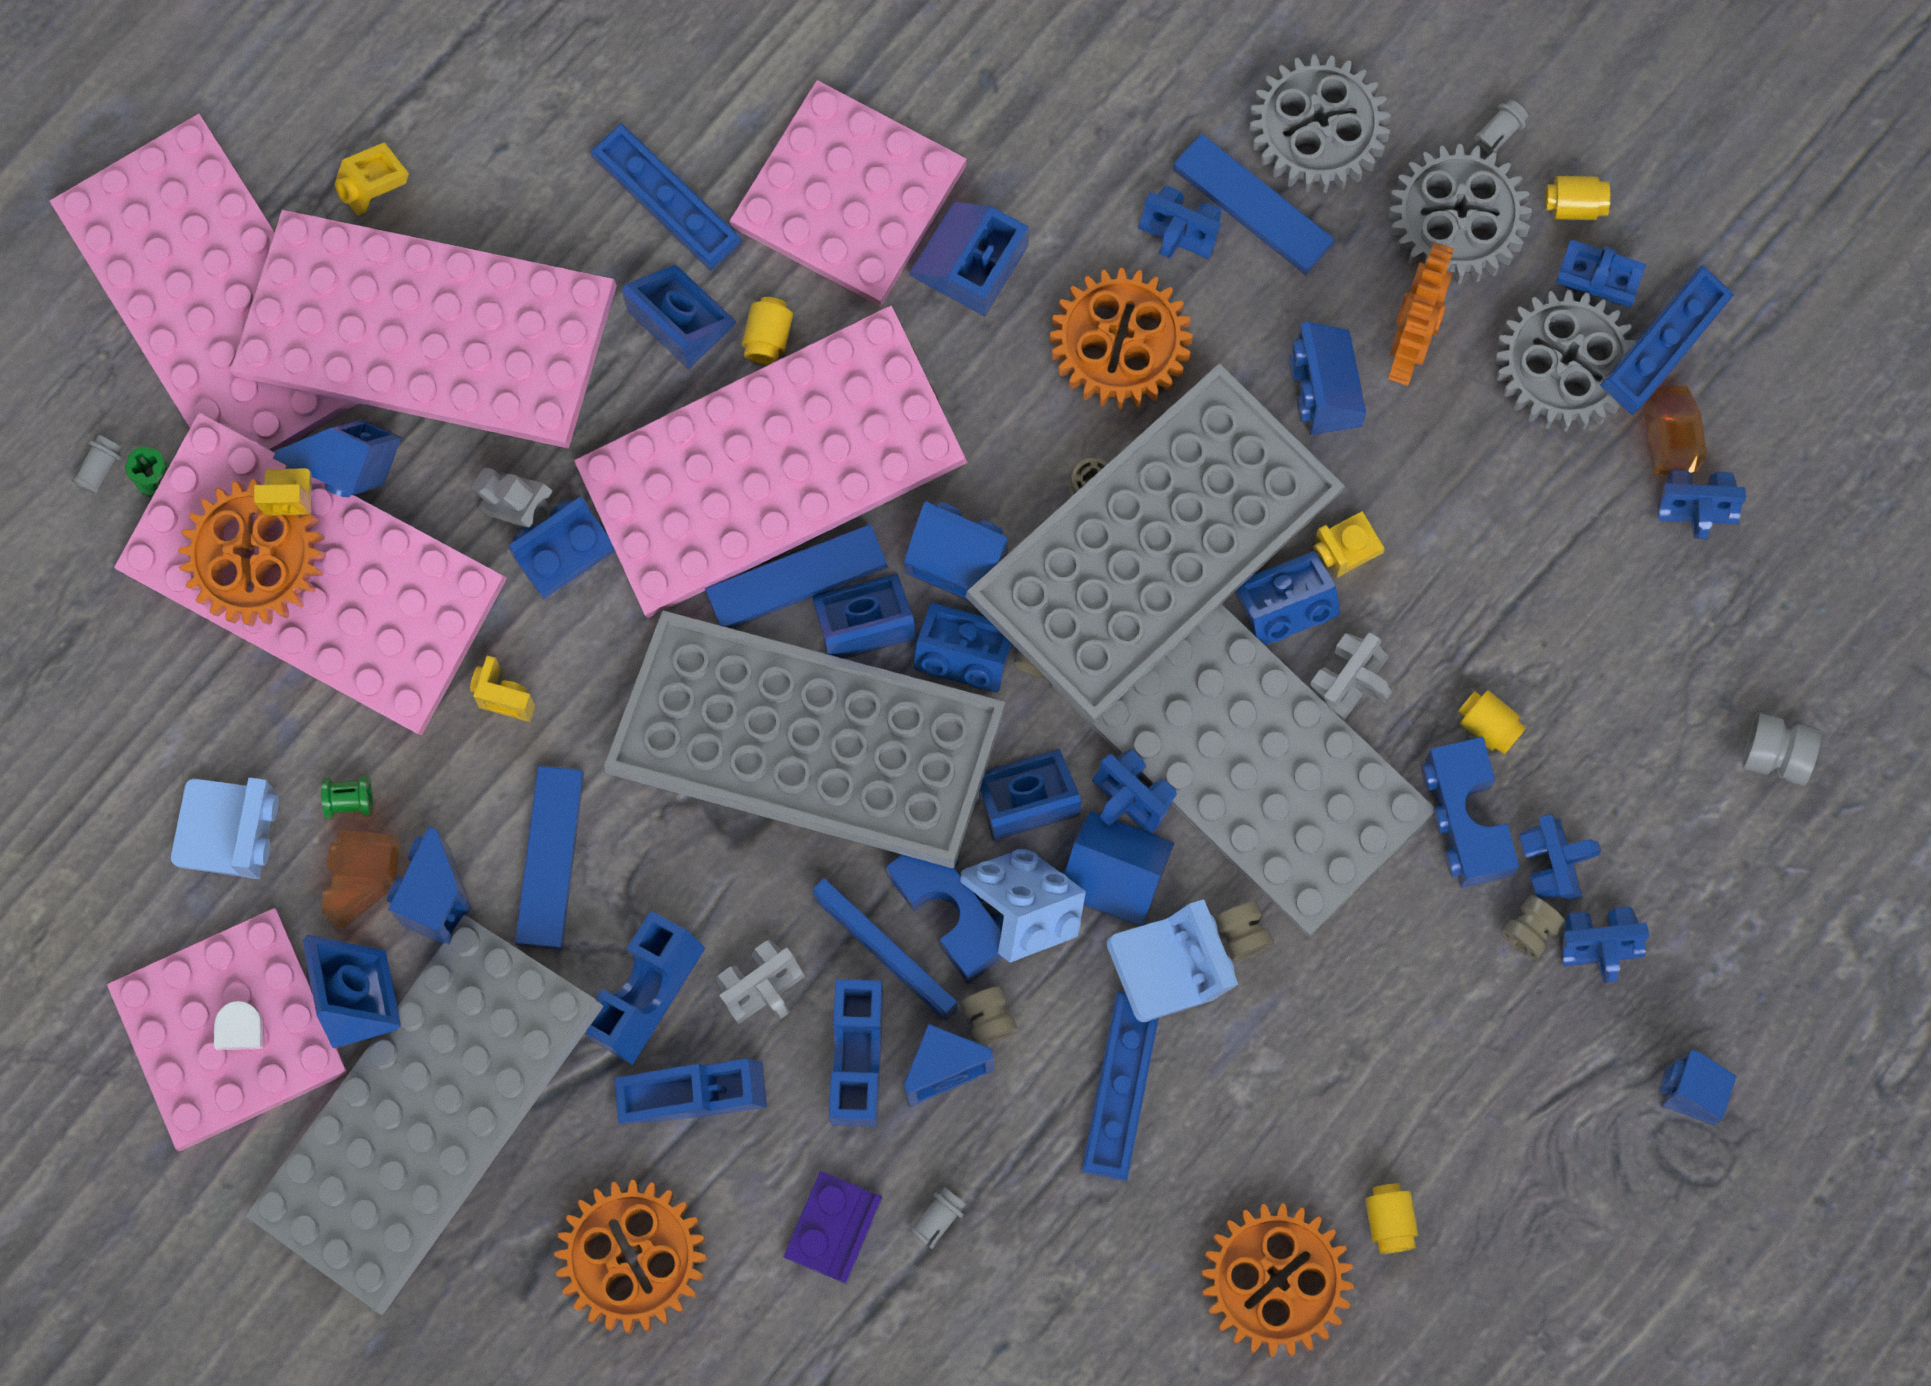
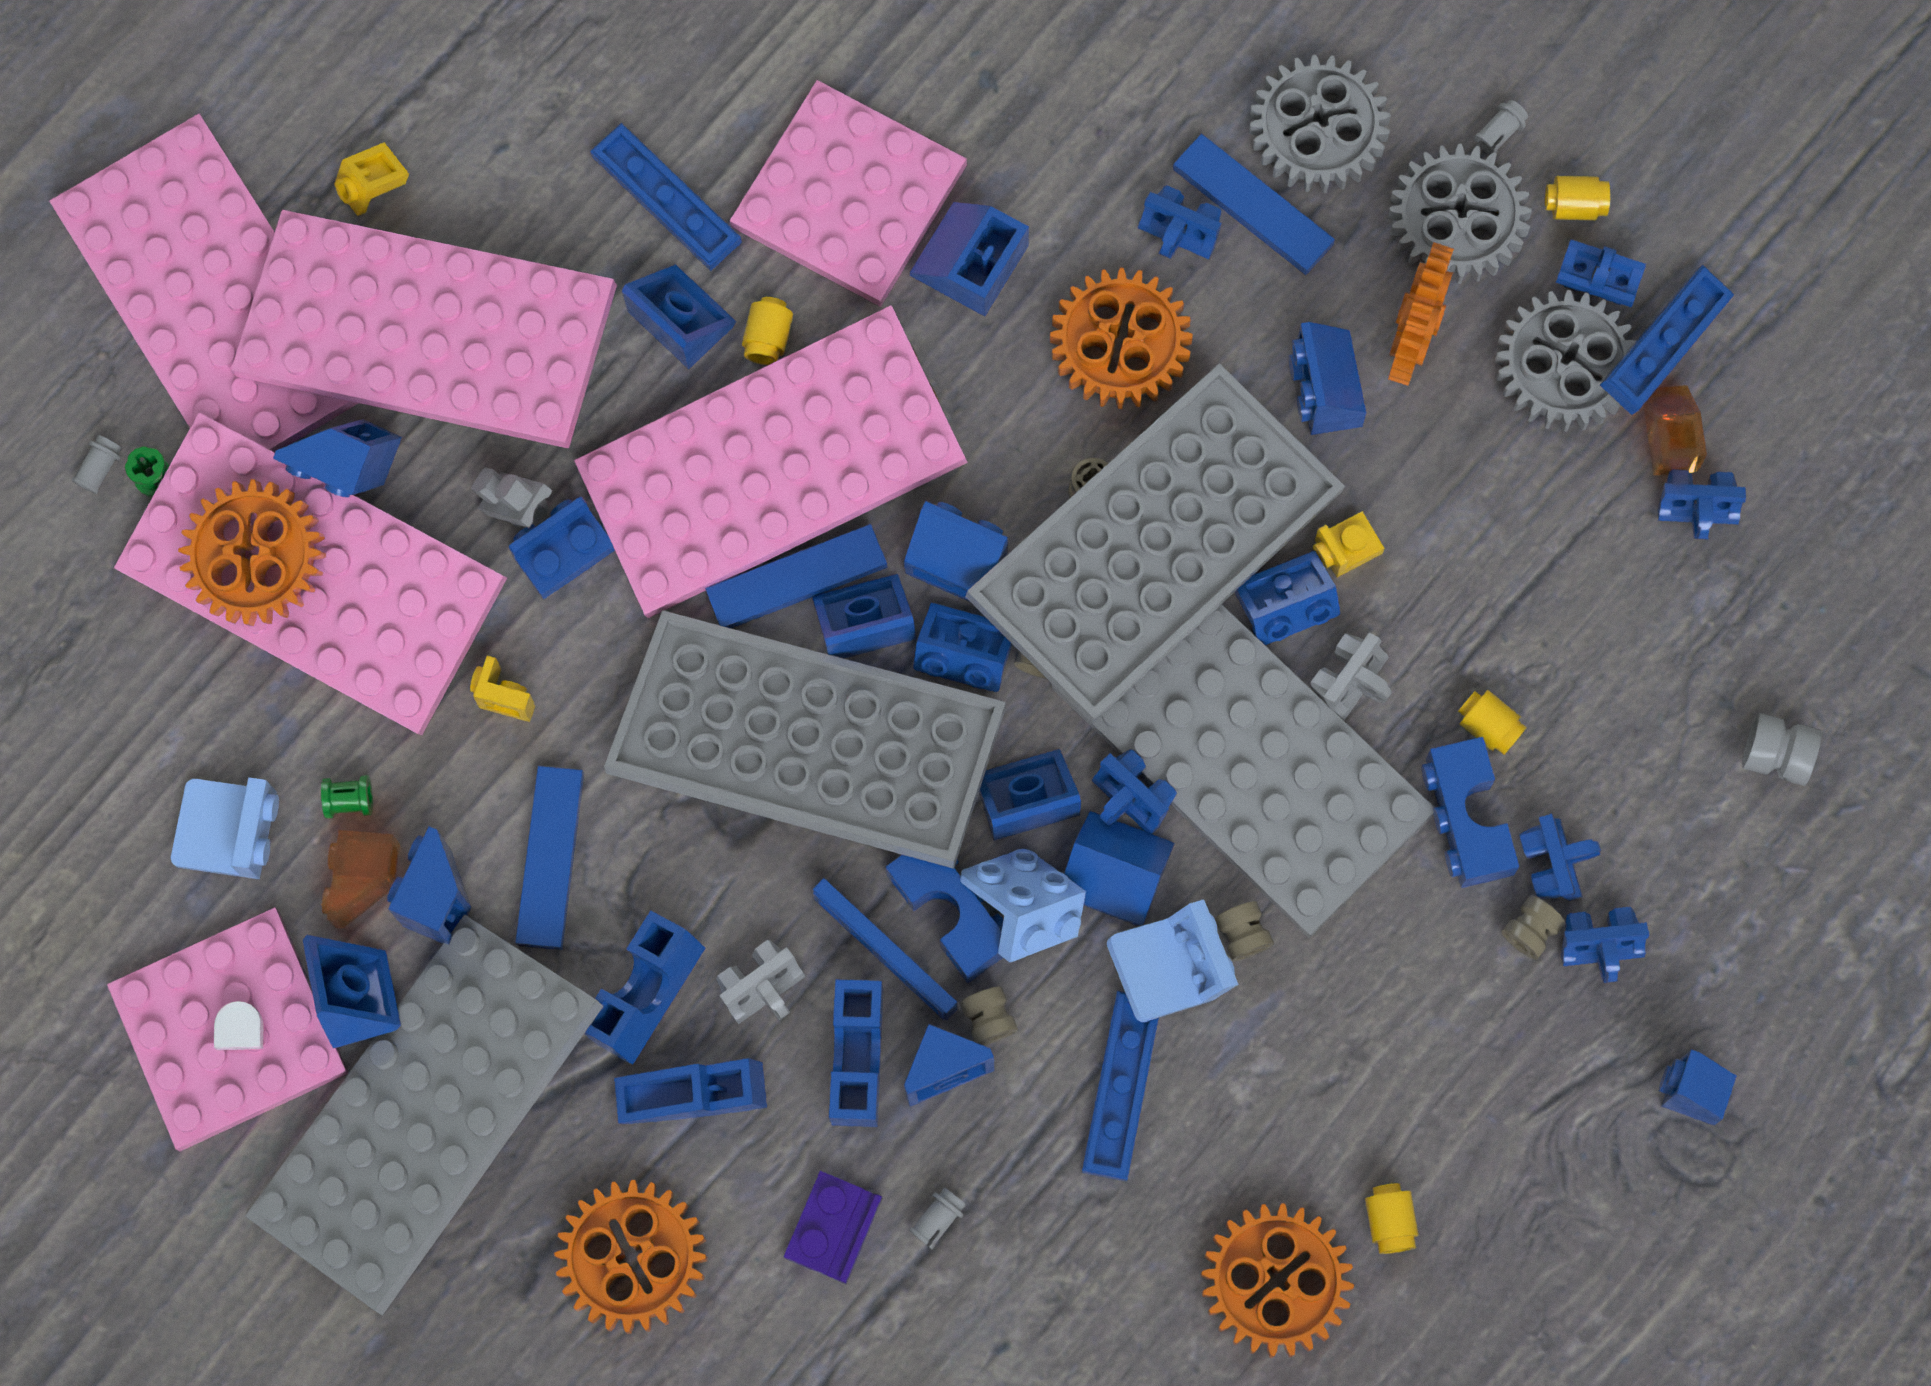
(284, 492): yellow bracket -> none

